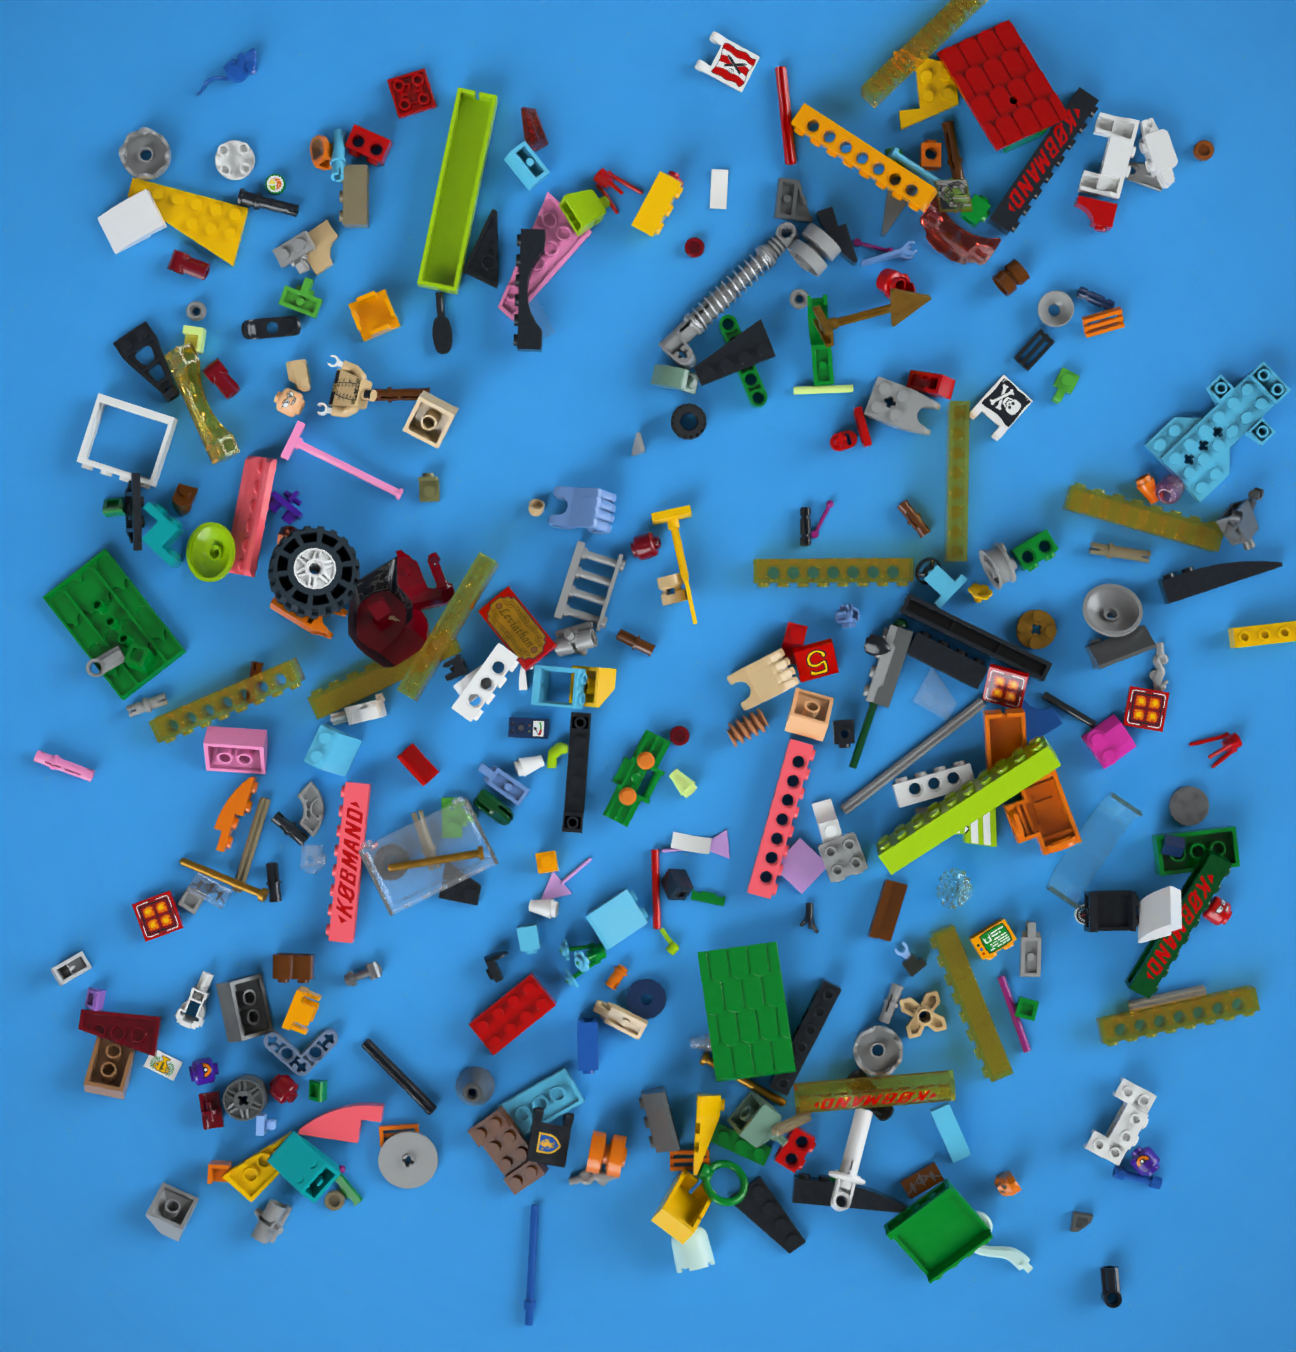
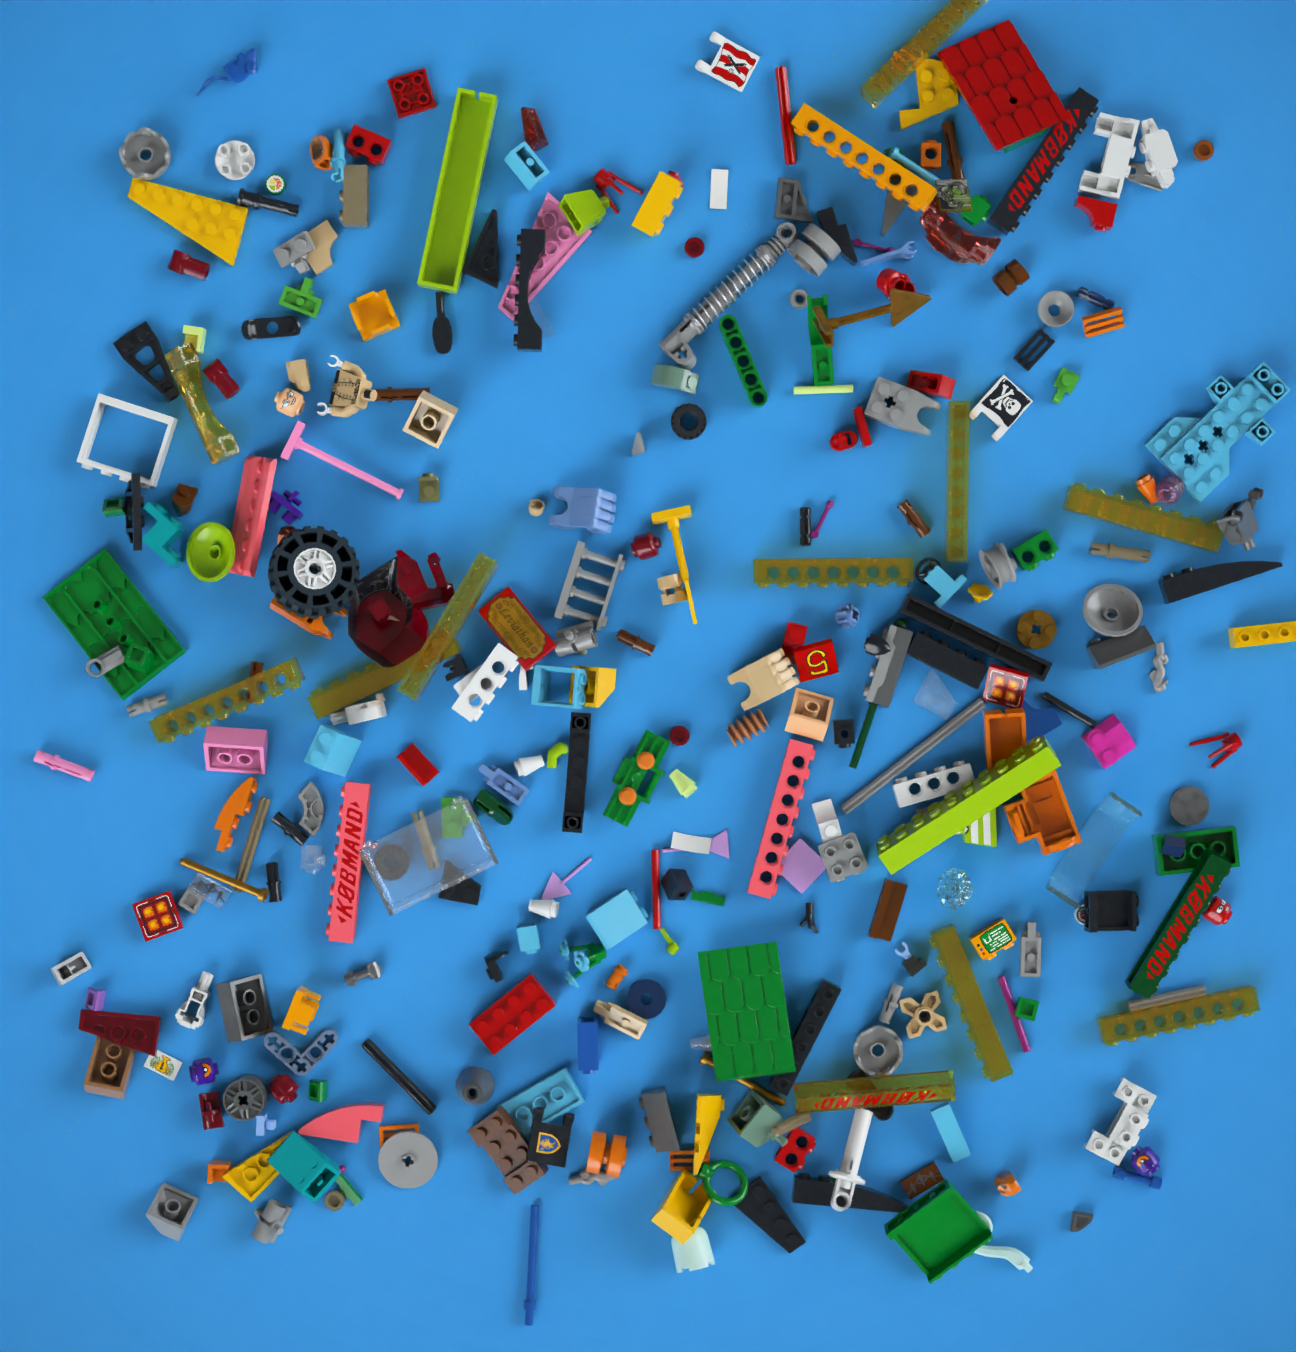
(131, 221): white slope -> none
(193, 305): light grey plate -> none
(293, 966): reddish brown brick -> none
(437, 860): pearl gold bar -> none
(528, 728): tile -> none
(547, 862): light orange brick -> none
(730, 1139): green plate -> none
(739, 354): black wing -> none
(1110, 1284): black piece -> none
(1145, 708): tile -> none
(1159, 914): white slope -> none

